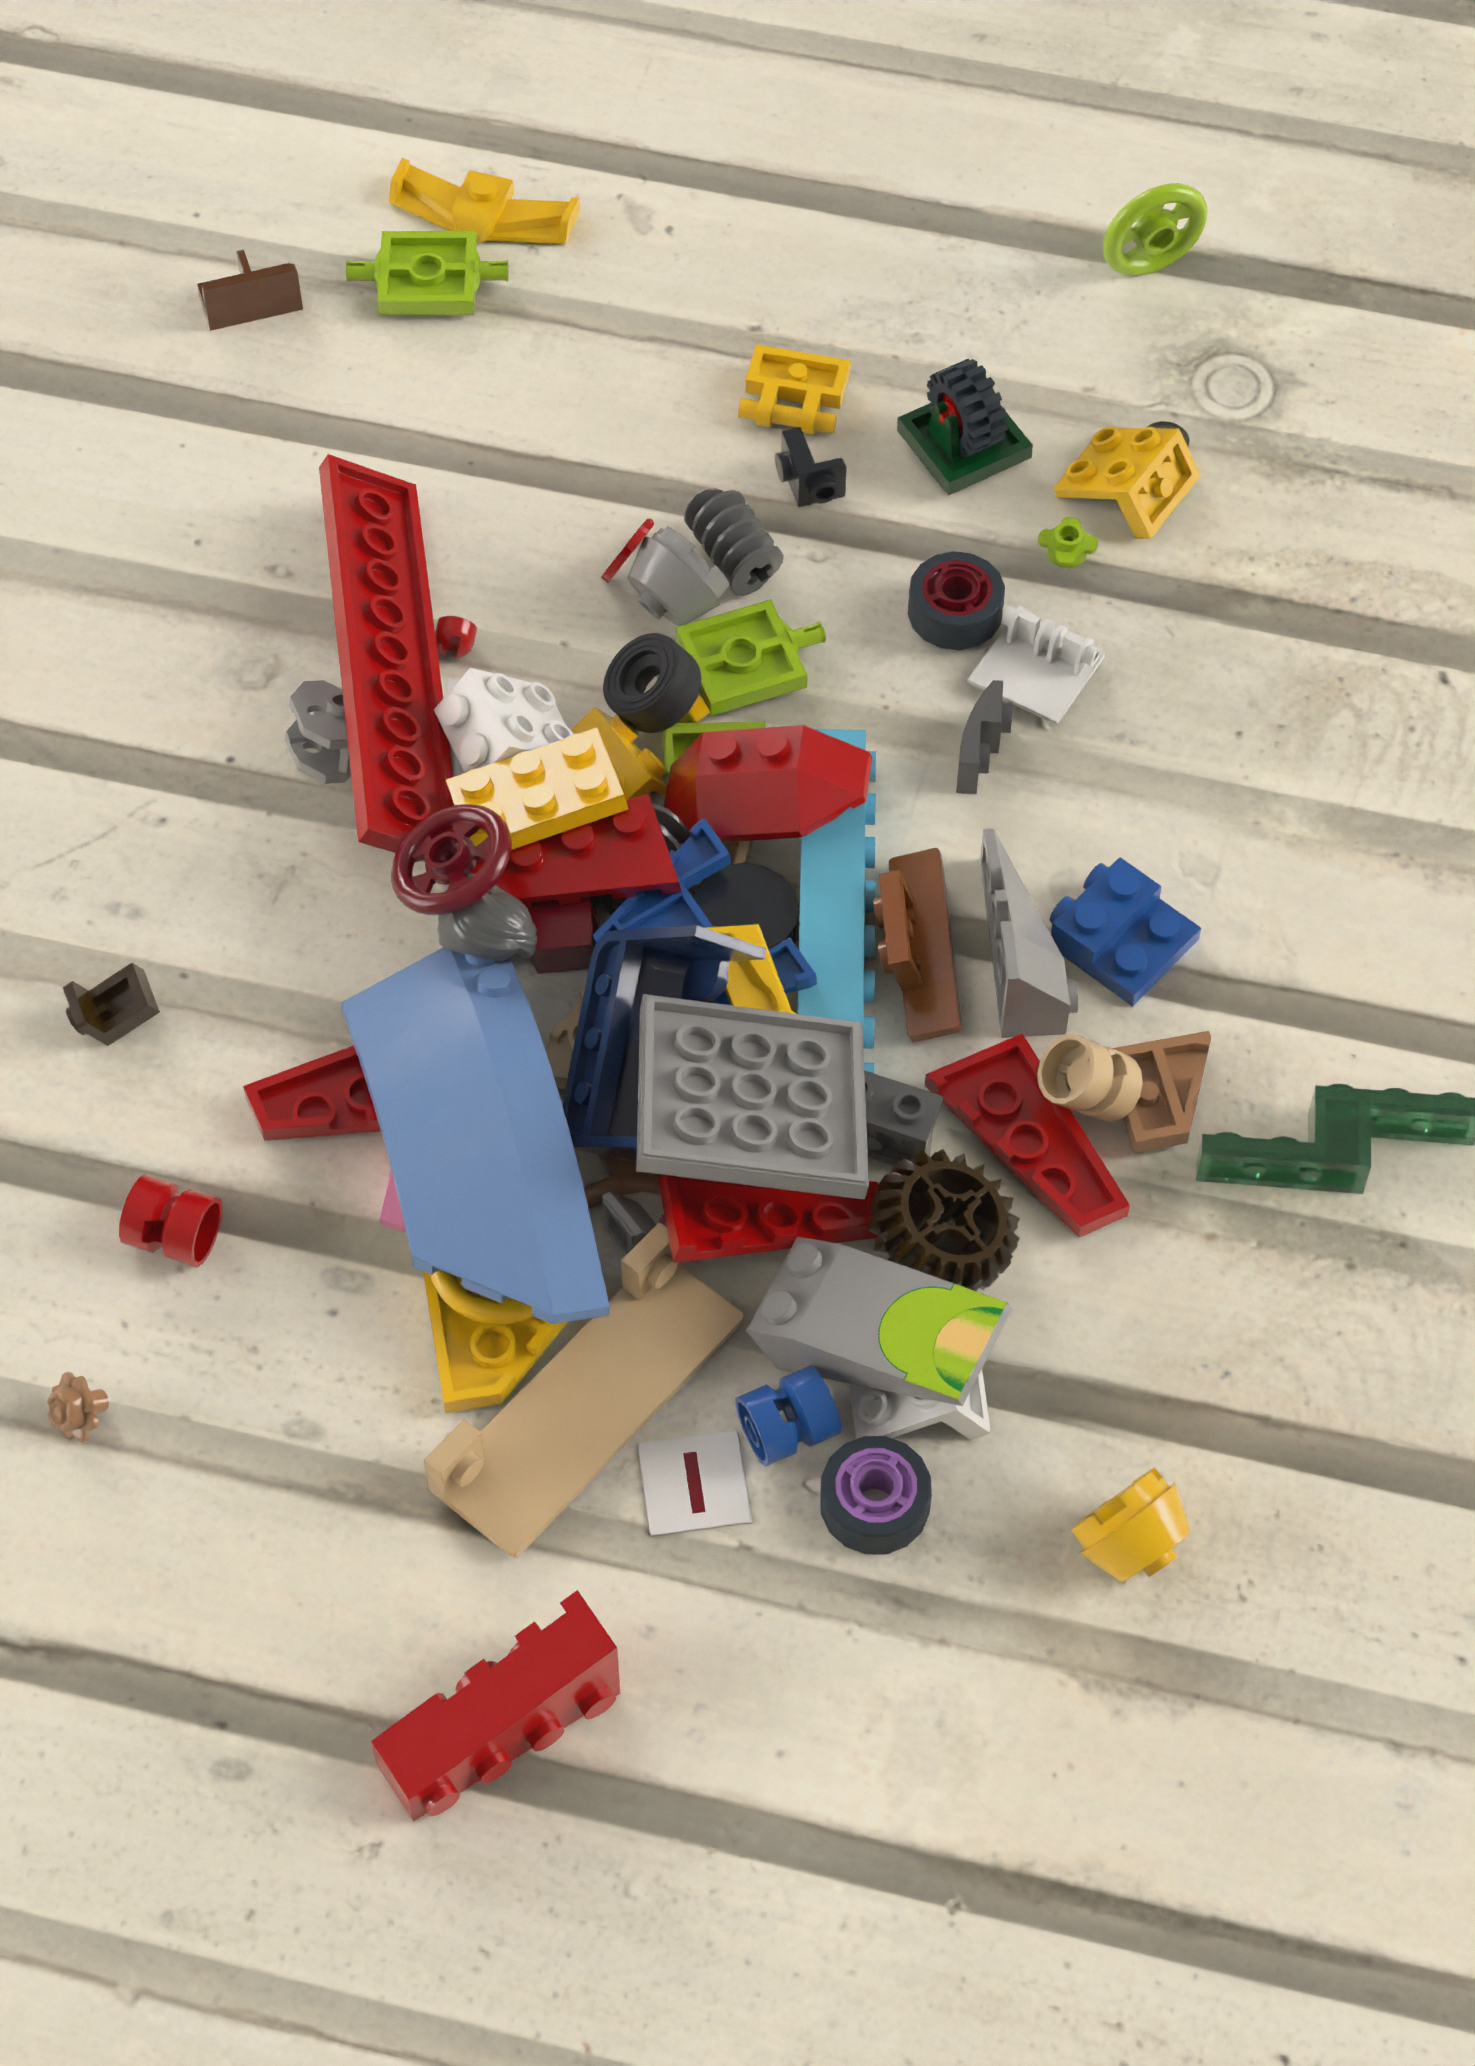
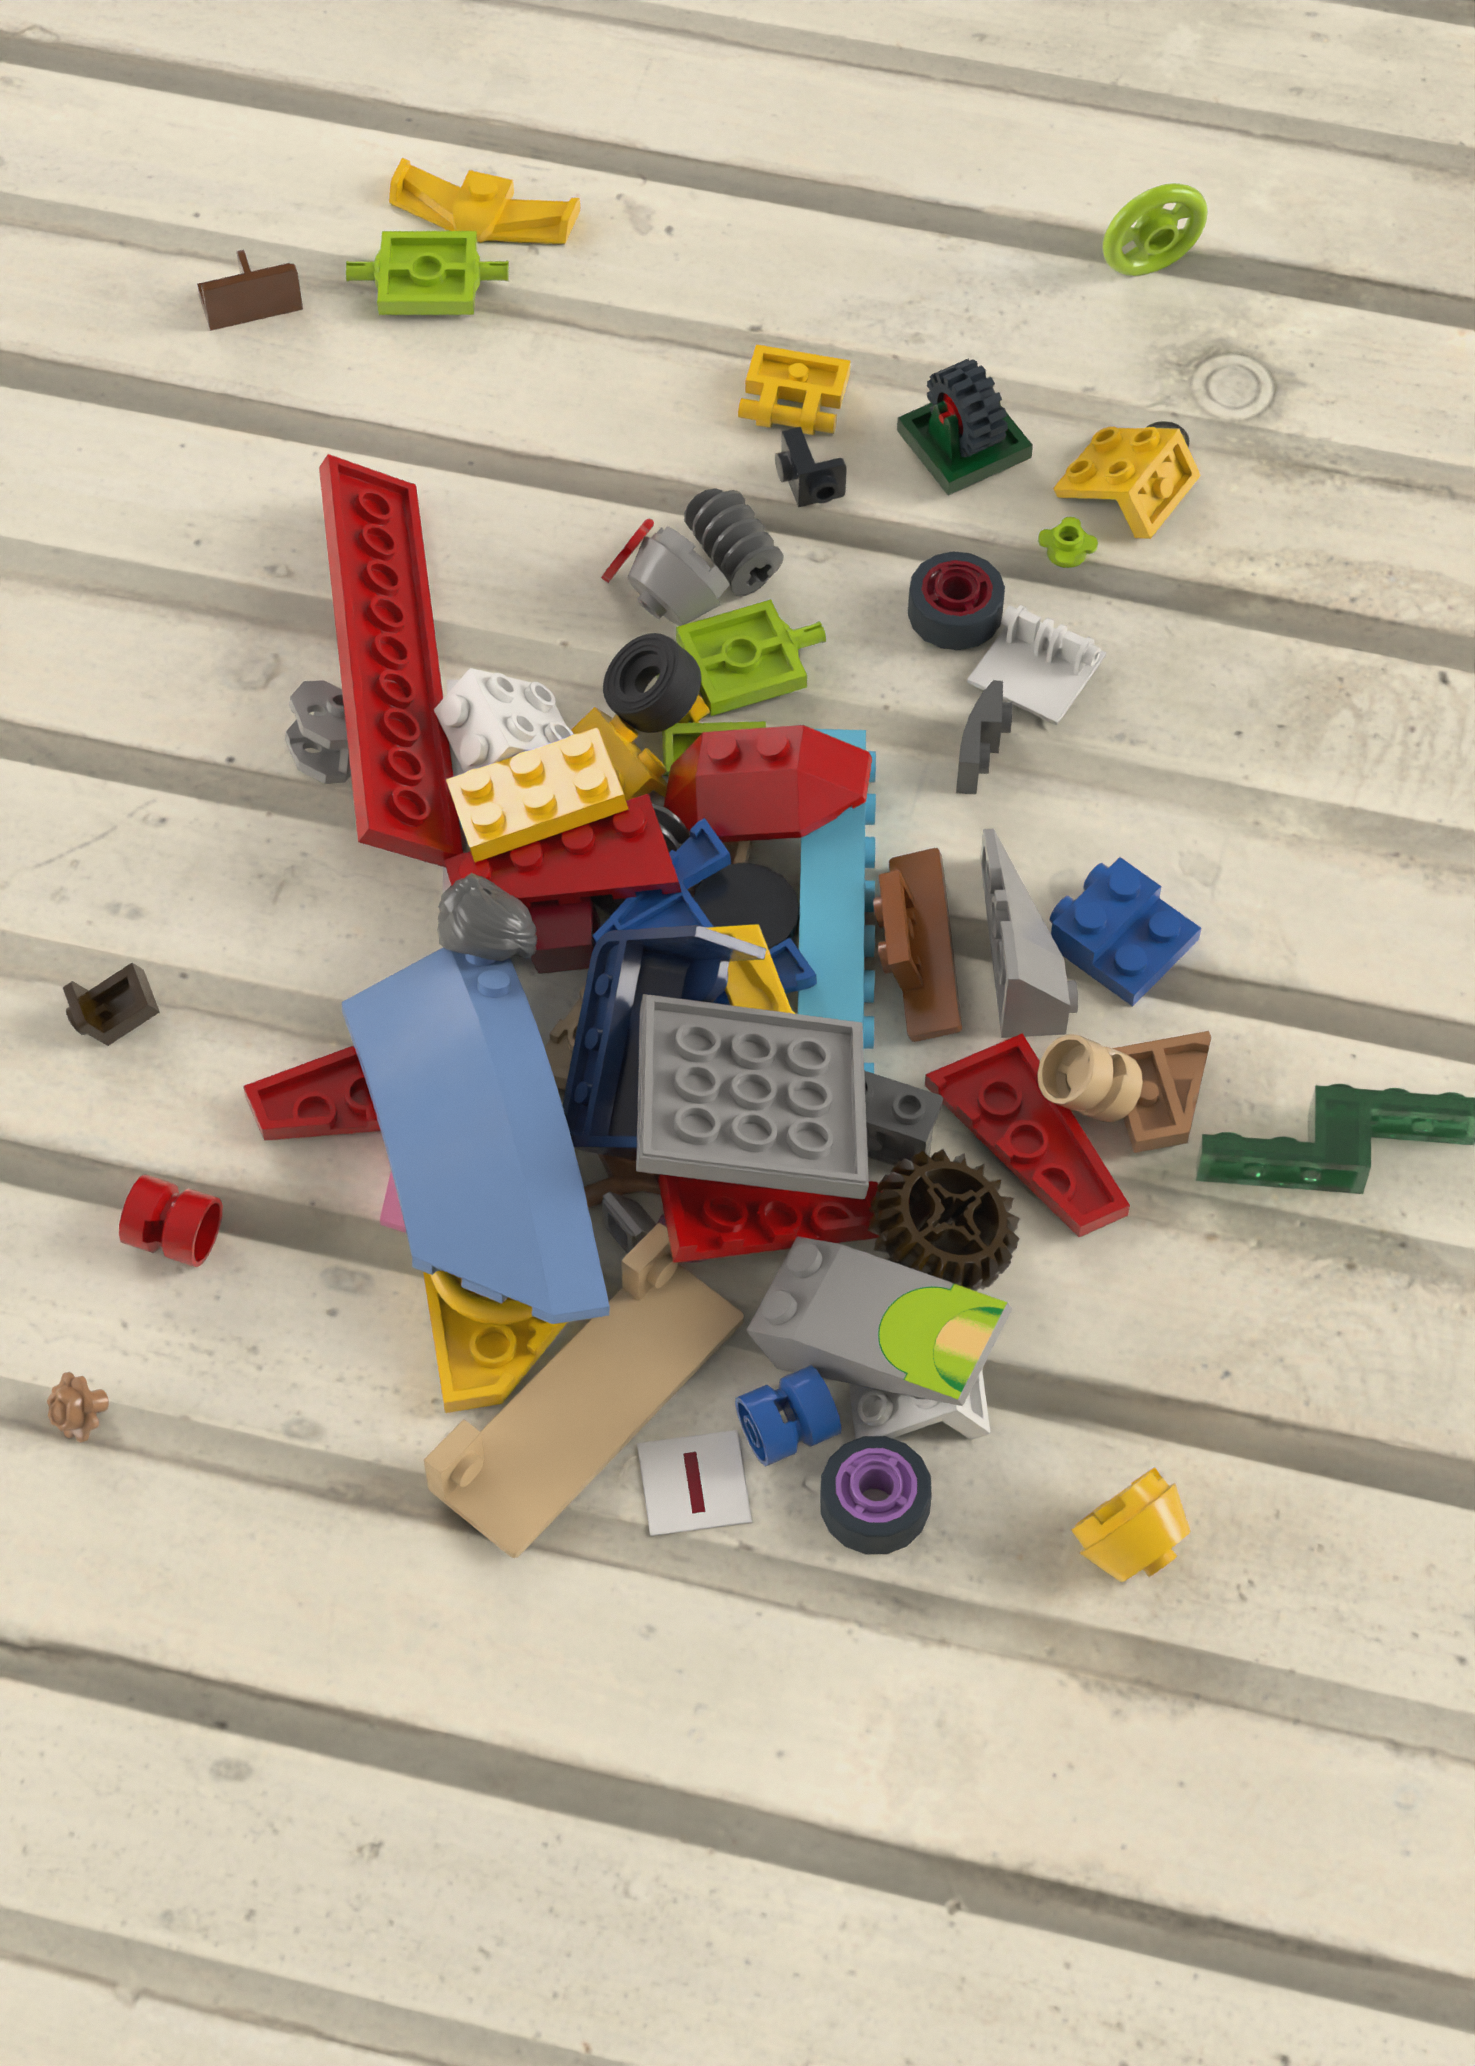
(450, 859): dark red plate -> none
(455, 635): red hinge -> none
(501, 1711): red wedge -> none

